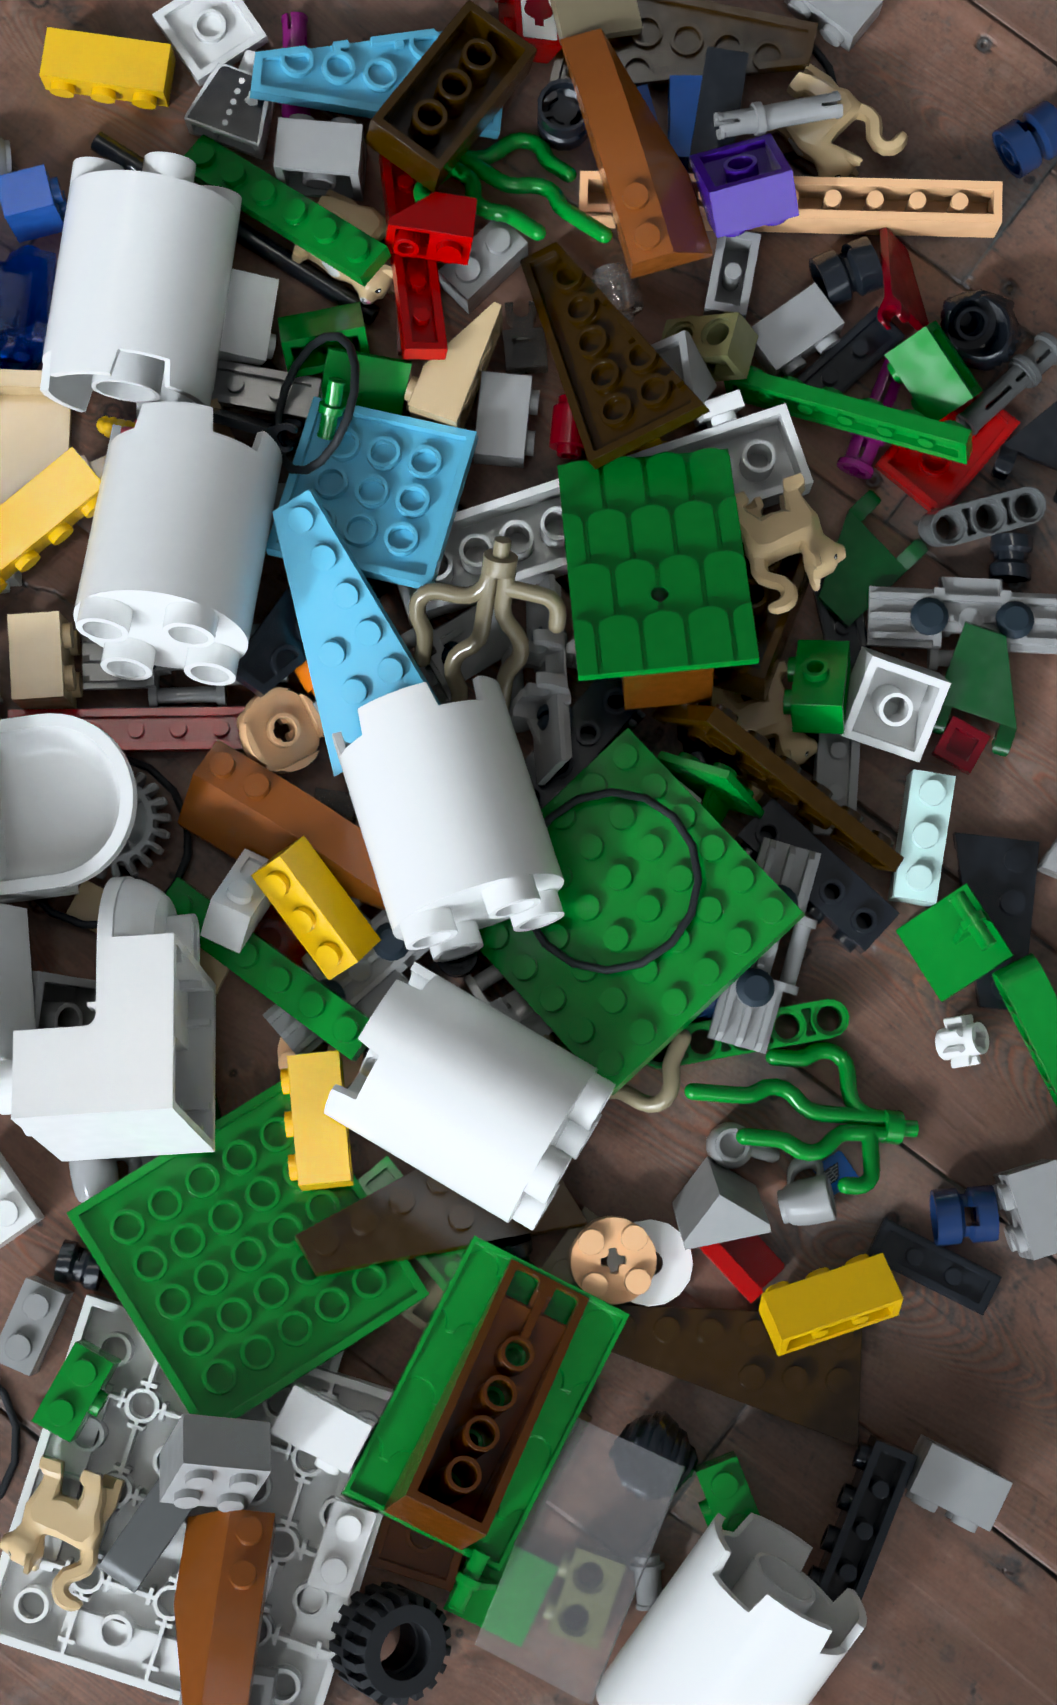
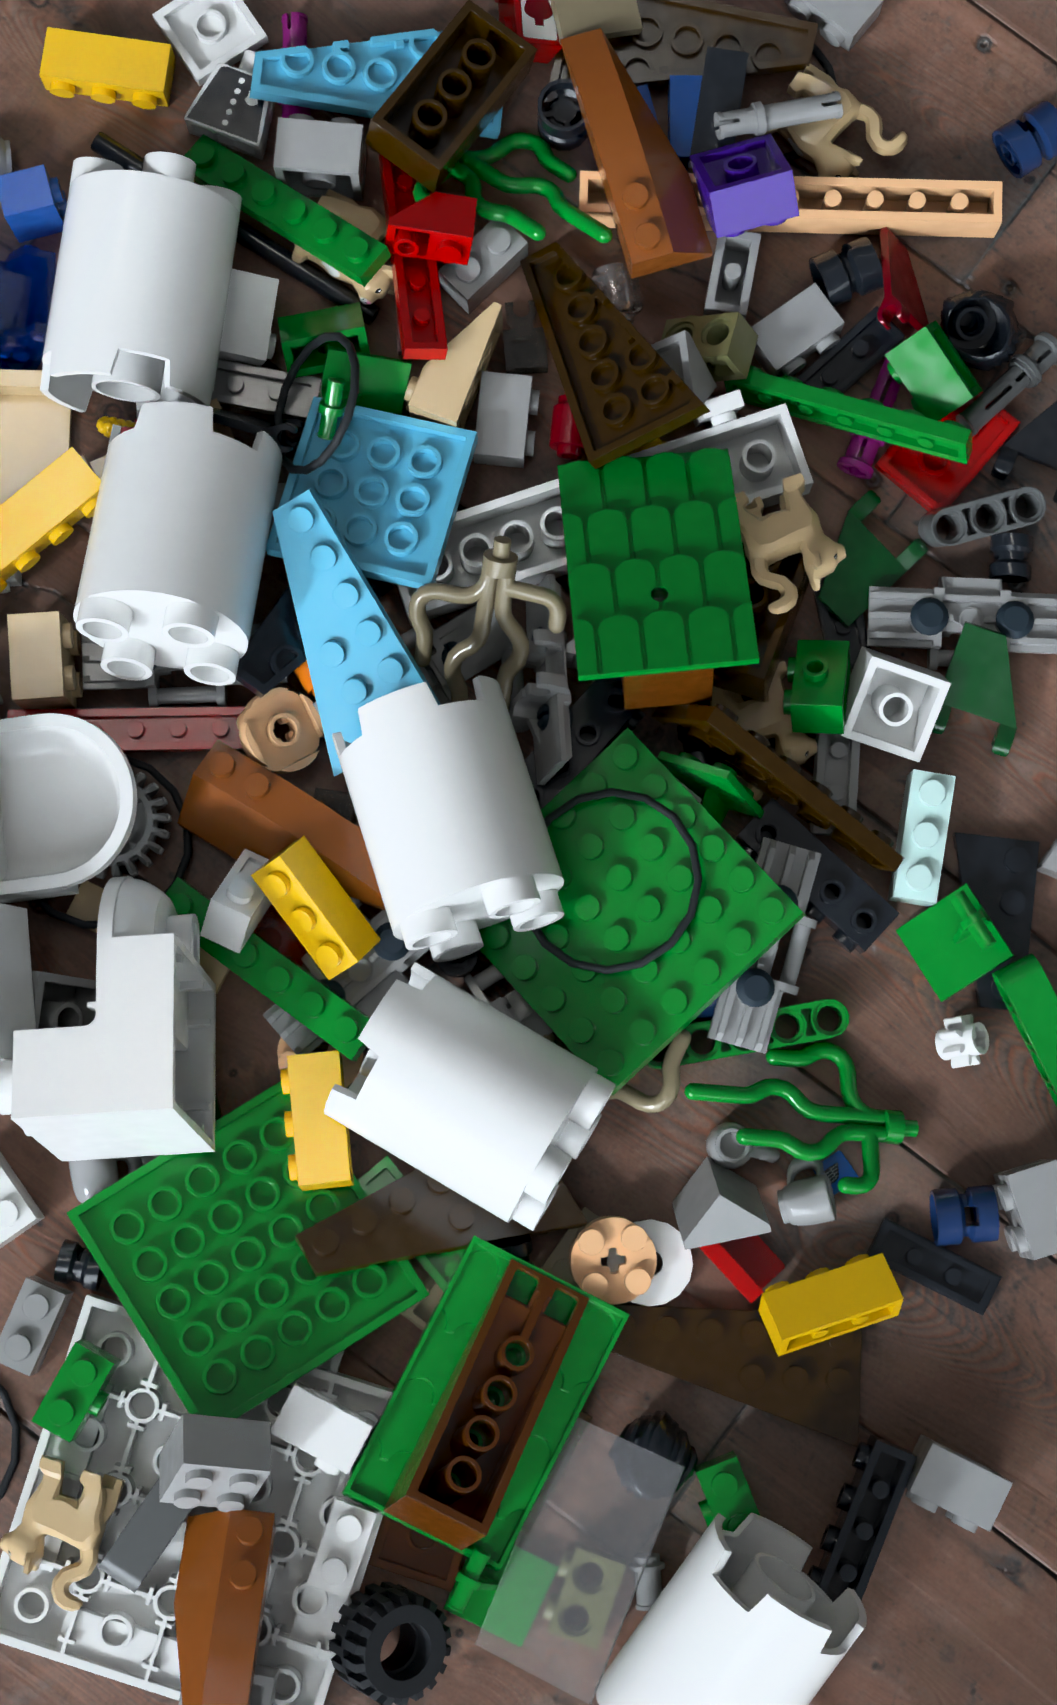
(960, 745): dark red plate -> none

